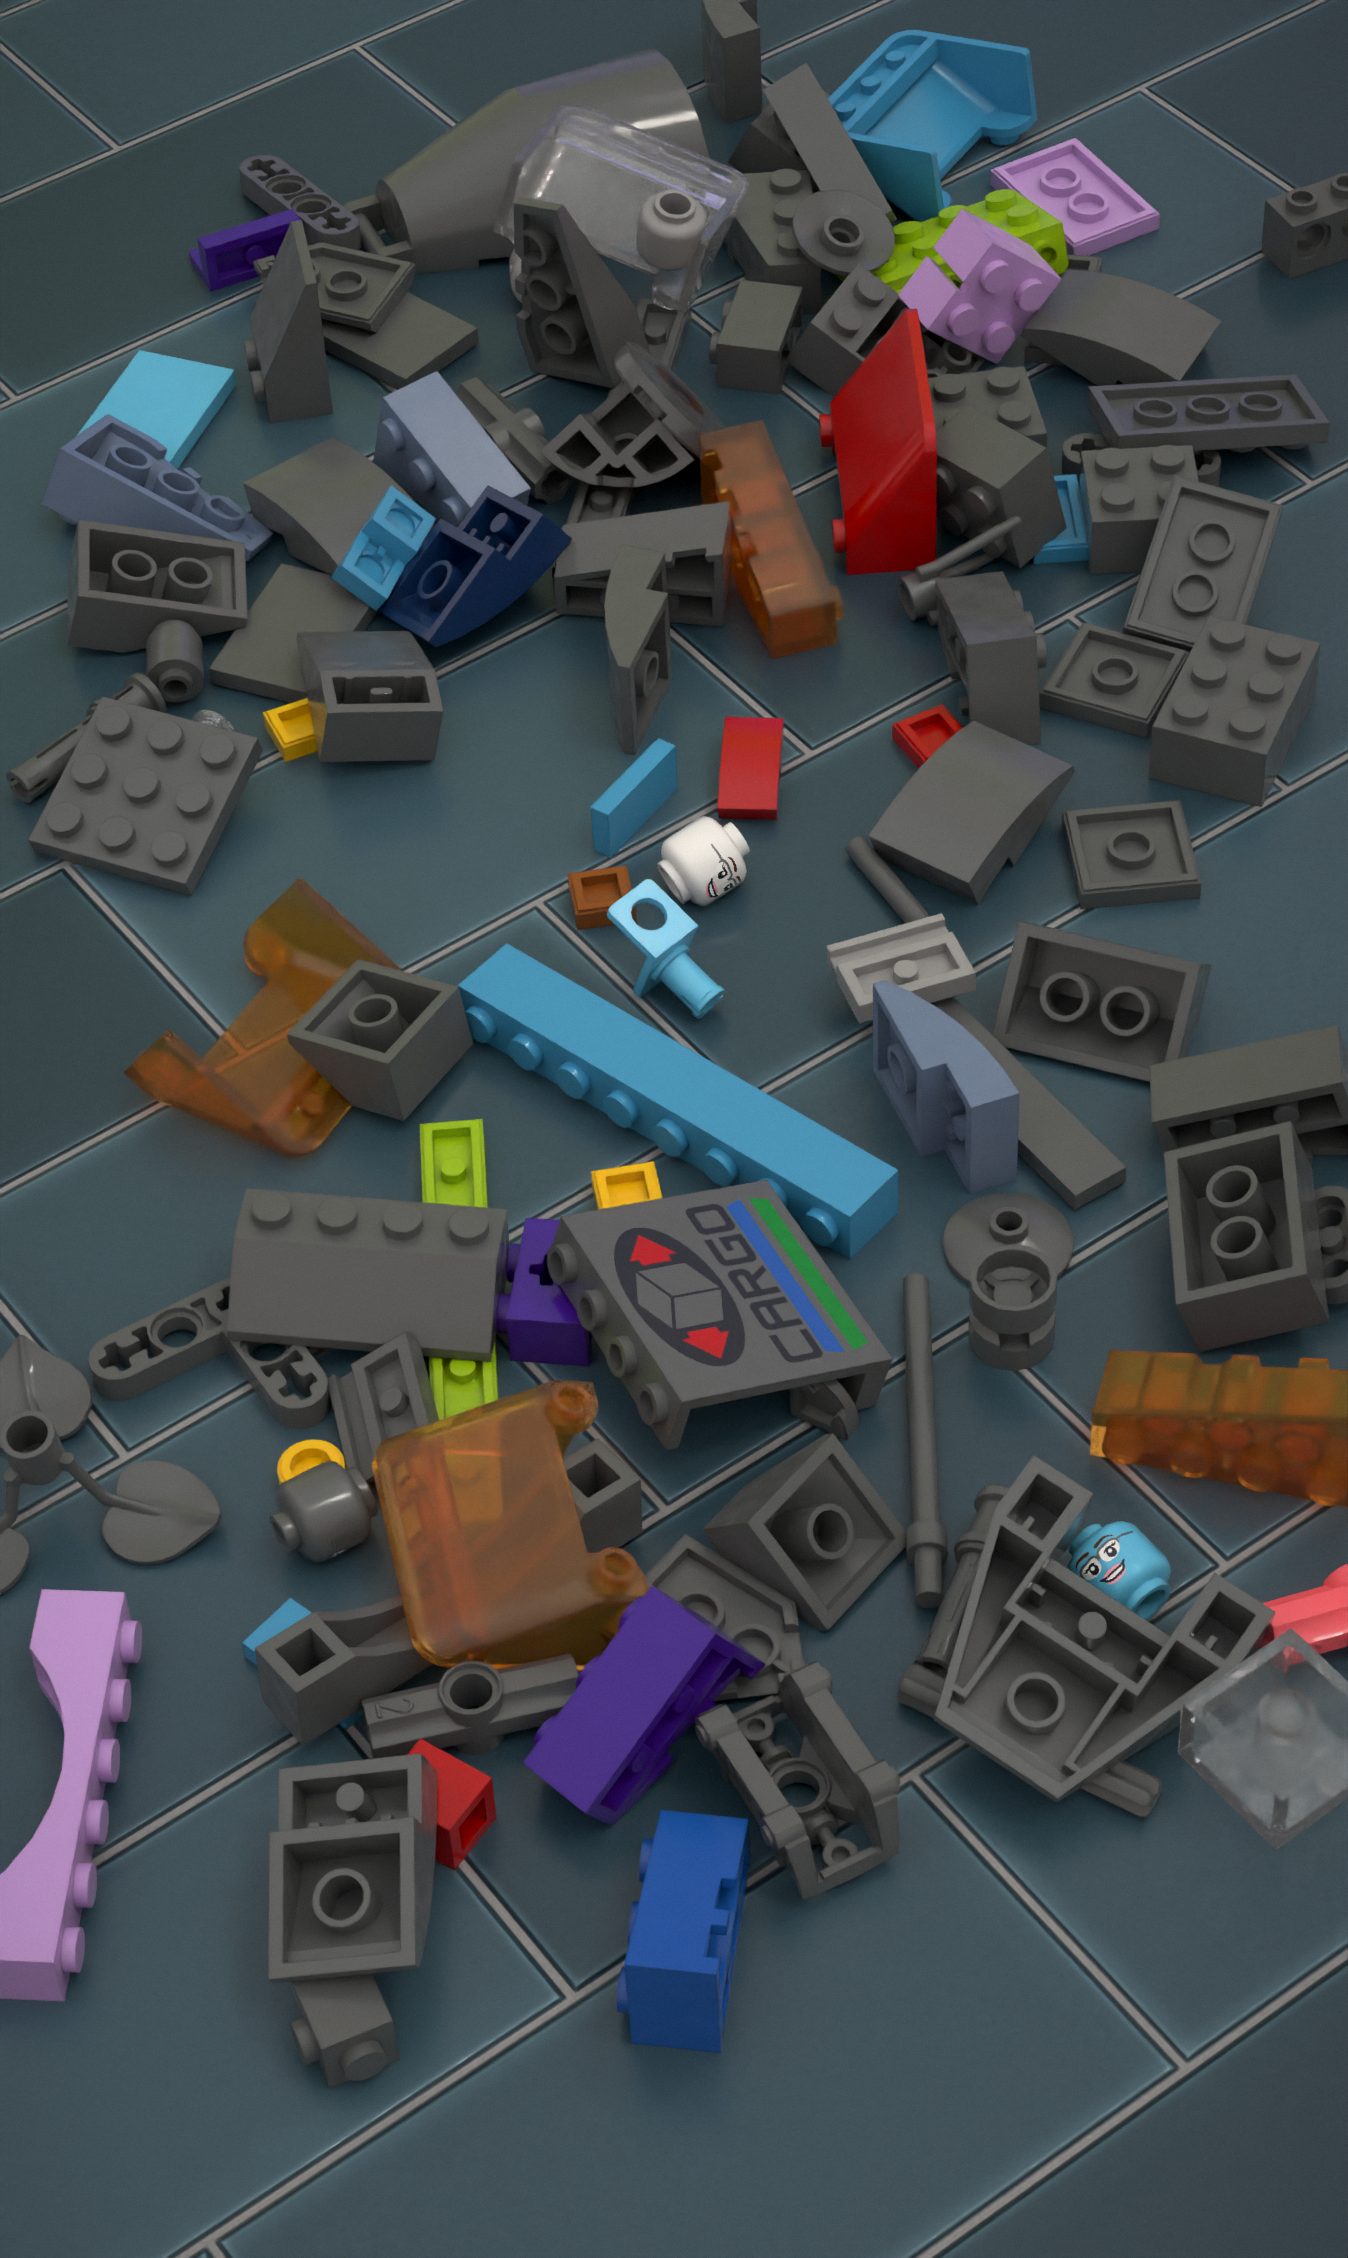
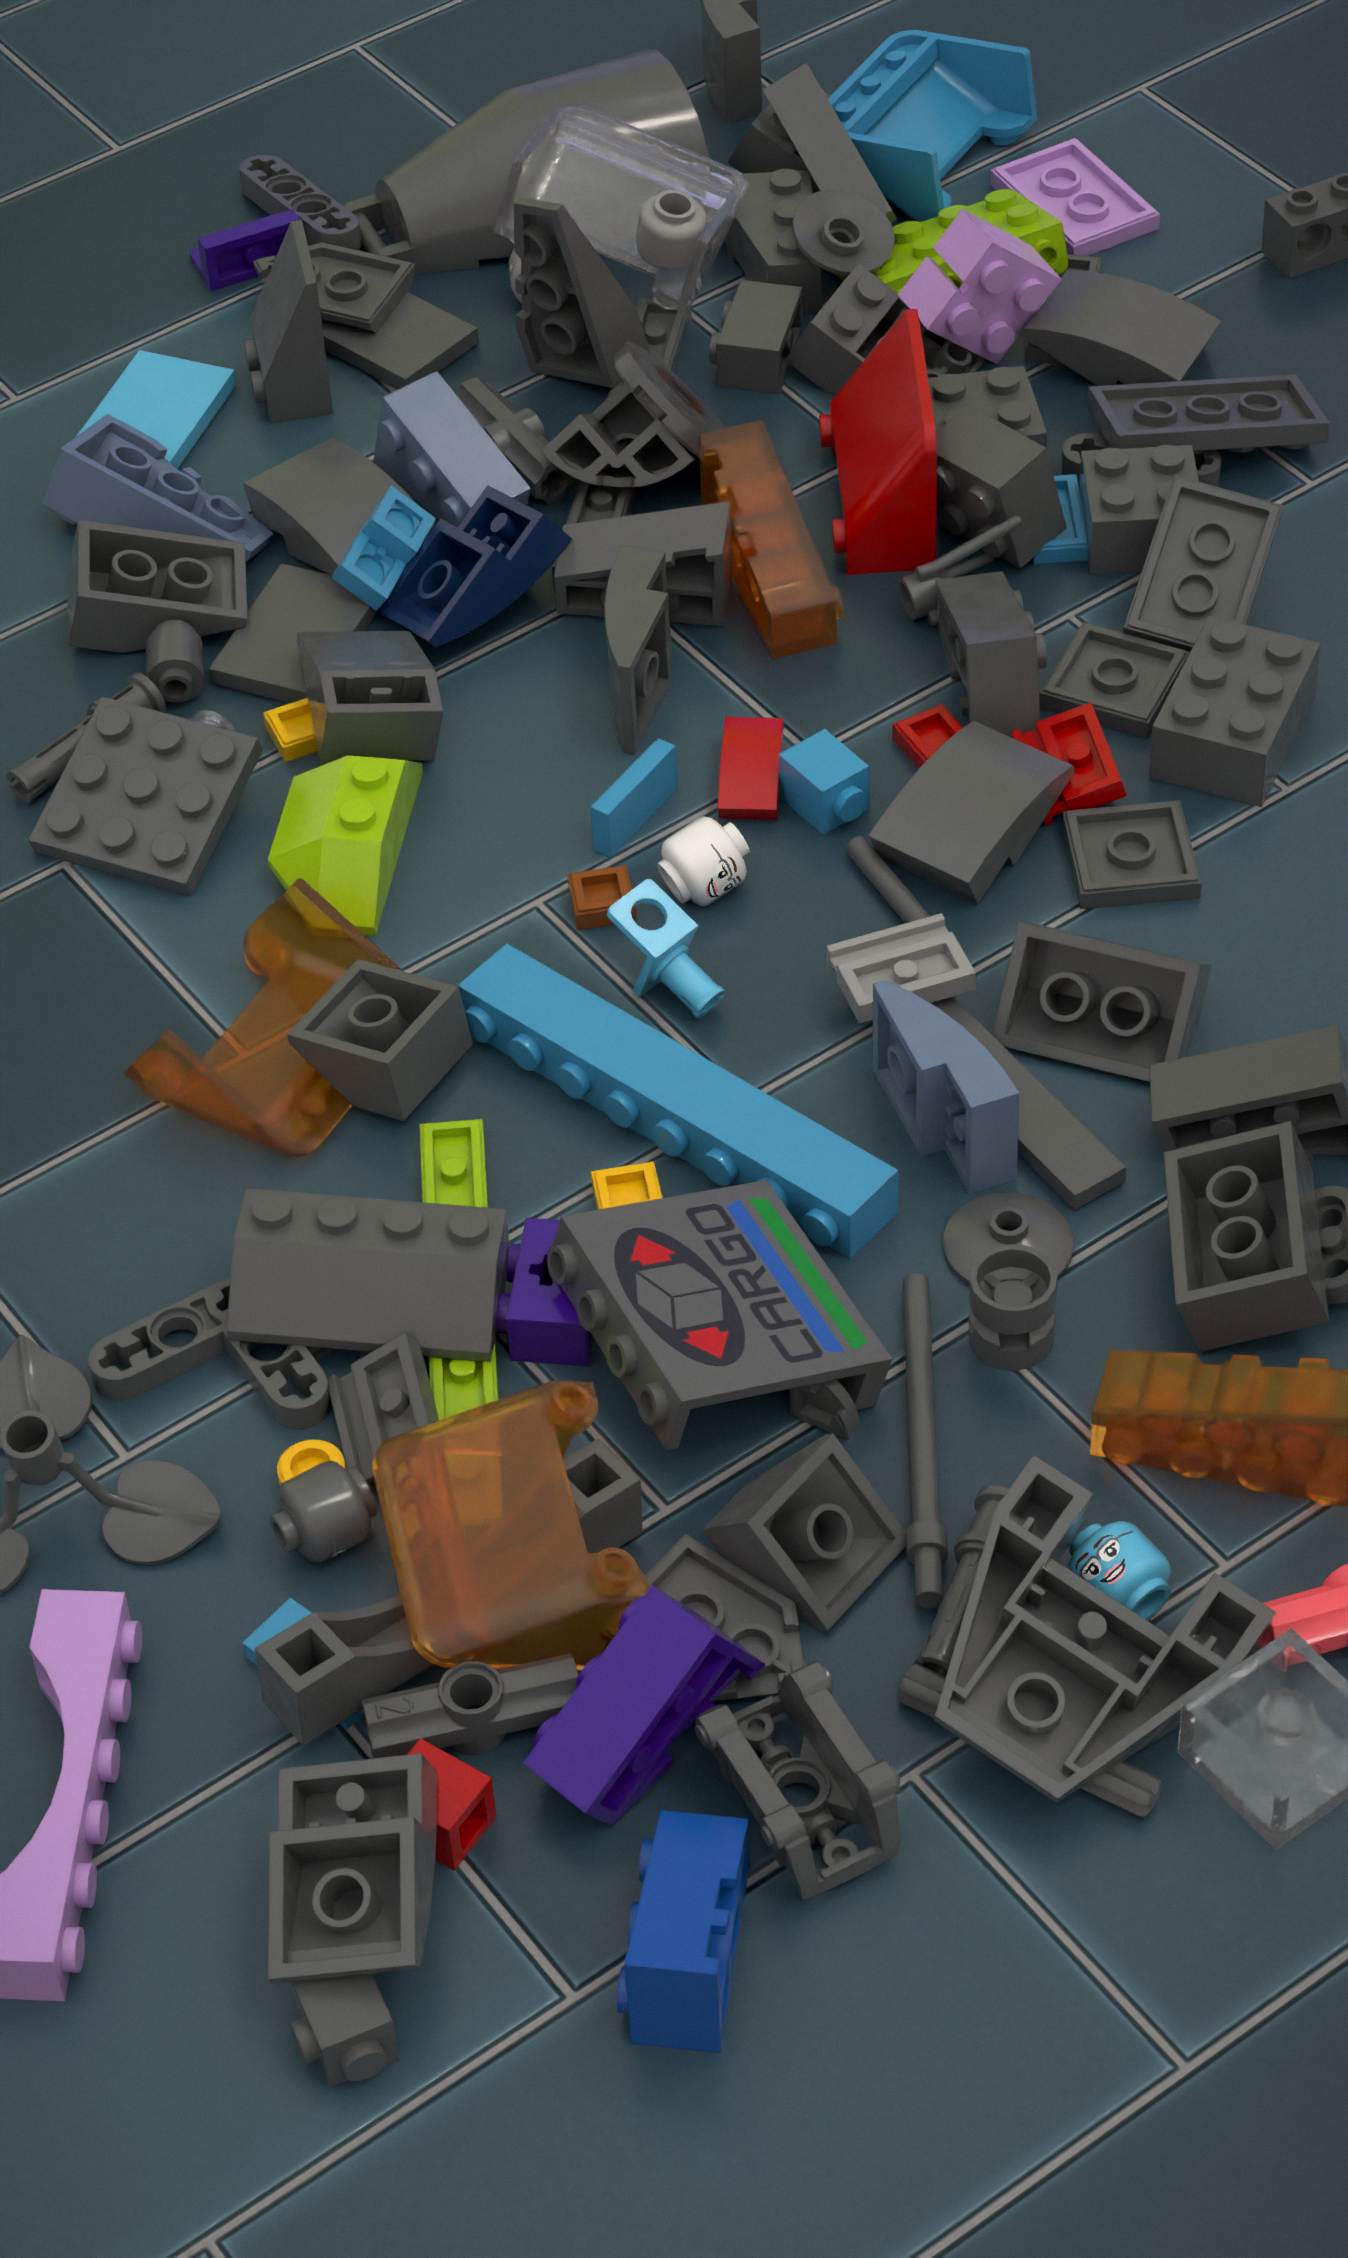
(347, 832): none -> lime wedge
(824, 781): none -> dark azure brick
(1078, 740): none -> red plate

